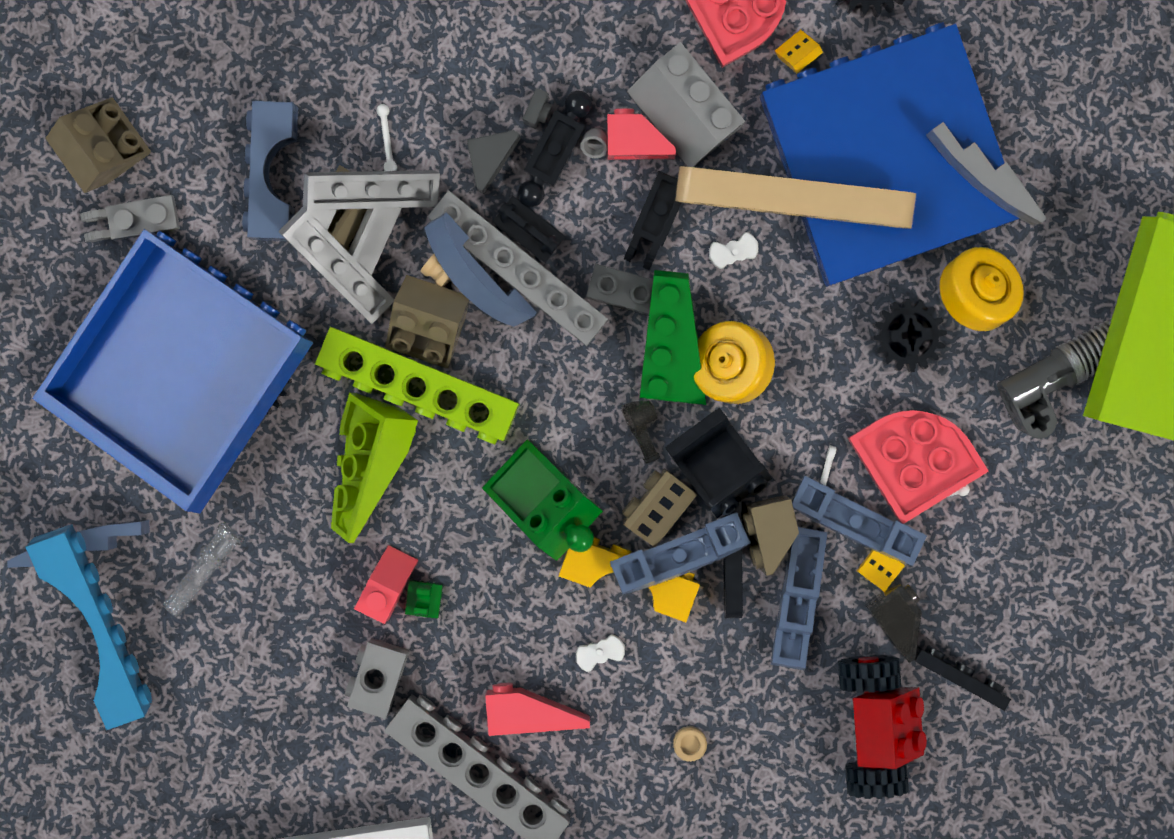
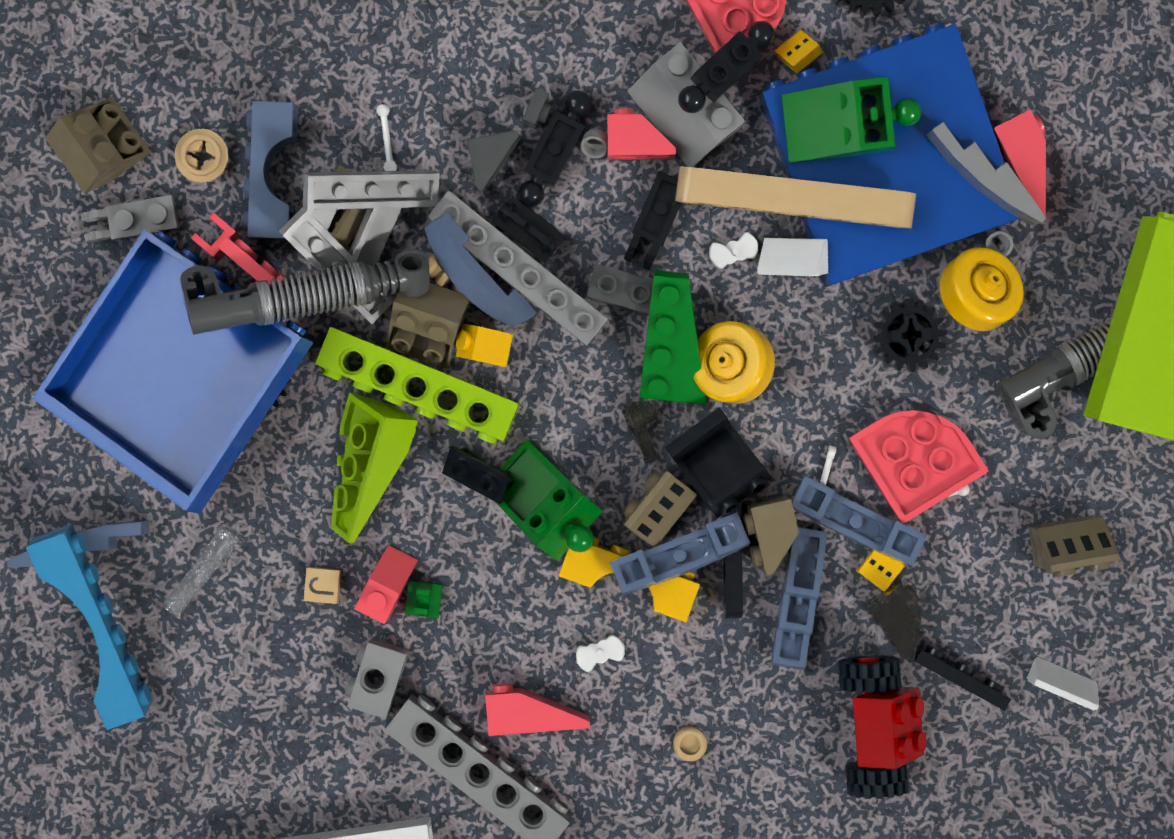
(193, 142): none -> tan gear
(238, 251): none -> coral plate
(290, 298): none -> dark grey piece
(322, 585): none -> tan tile
(477, 474): none -> black hinge
(483, 345): none -> yellow brick
(726, 67): none -> black plate
(793, 257): none -> white slope
(834, 121): none -> green slope
(1005, 239): none -> light grey hinge
(1025, 152): none -> coral slope
(1064, 683): none -> white slope
(1073, 544): none -> dark tan slope

